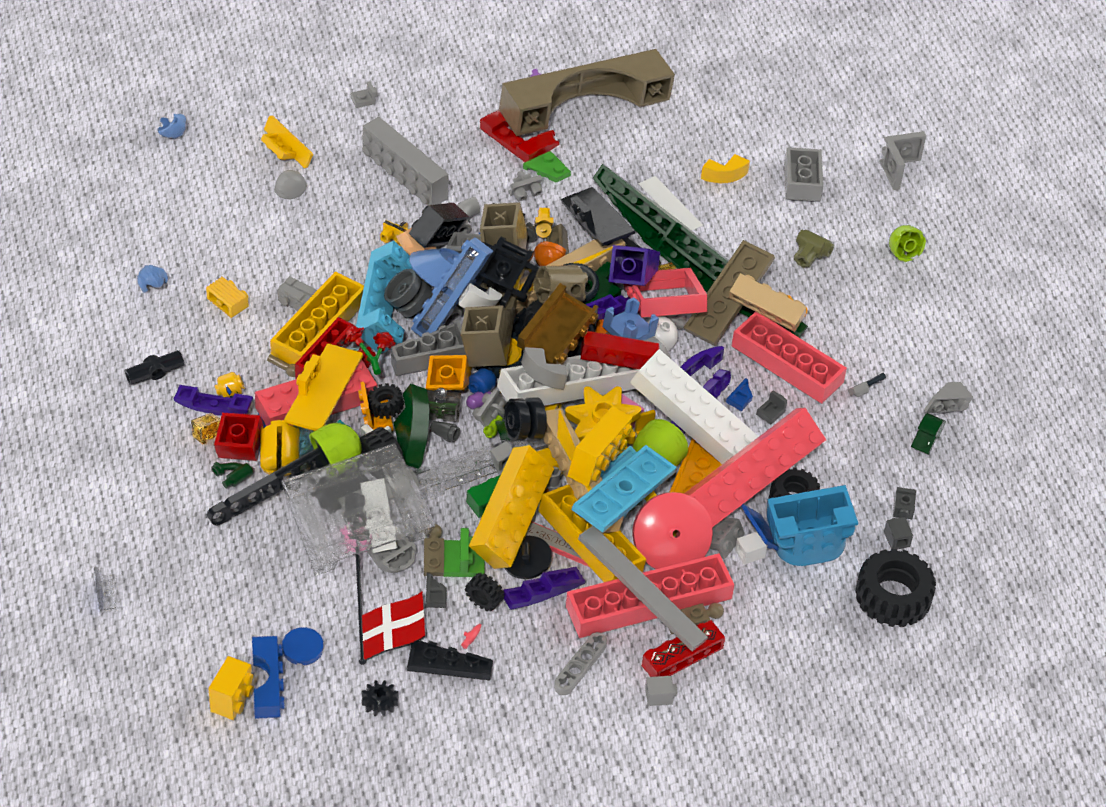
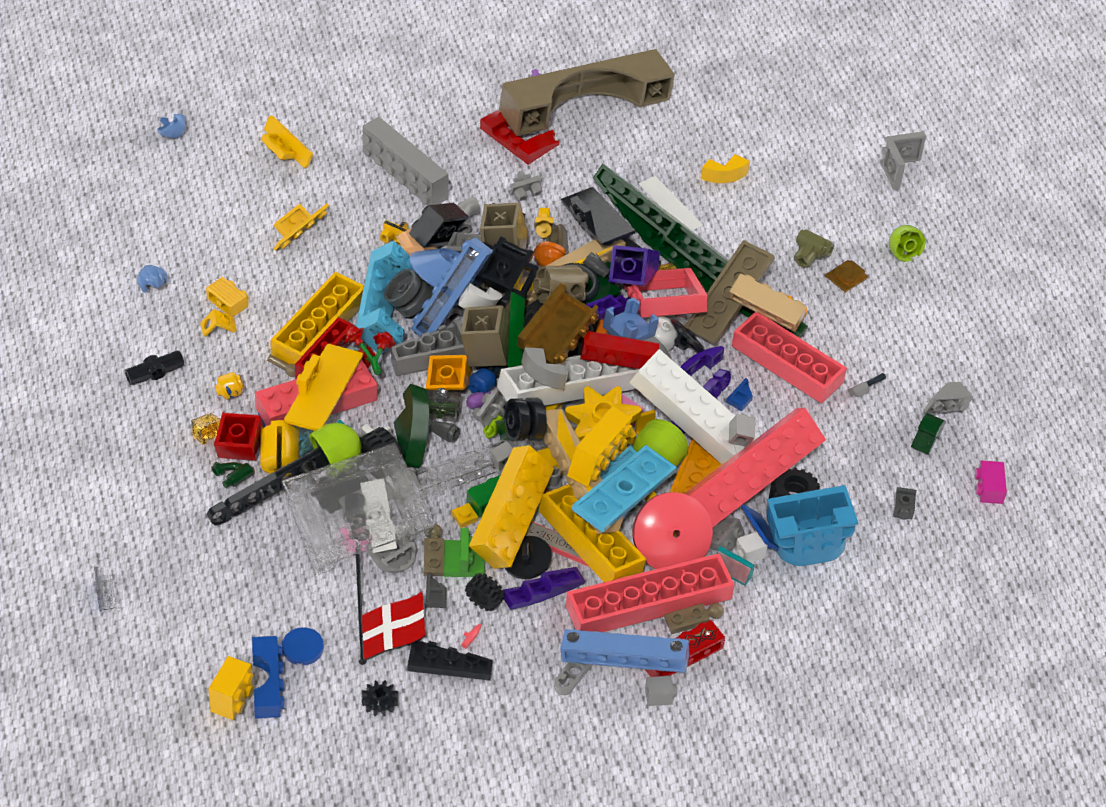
(207, 403): dark purple slope -> none
(218, 319): none -> yellow bracket
(290, 185): light grey hat -> none
(294, 222): none -> yellow bracket
(294, 293): light grey brick -> none
(365, 97): light grey bracket -> none
(370, 419): light orange bracket -> none
(384, 393): black tyre -> none
(464, 515): none -> yellow plate
(516, 326): none -> green sticker
(532, 236): dark grey plate -> none
(548, 166): bright green wing -> none
(594, 262): none -> dark grey cone
(625, 650): none -> medium blue piece
(643, 588): light grey tile -> none
(688, 334): none -> black shield
(738, 568): none -> slope
(742, 430): none -> light grey brick
(772, 408): dark grey bracket -> none
(803, 174): light grey brick -> none
(847, 275): none -> pearl gold piece
(890, 607): black tyre -> none
(898, 533): dark grey brick -> none
(991, 482): none -> dark pink brick

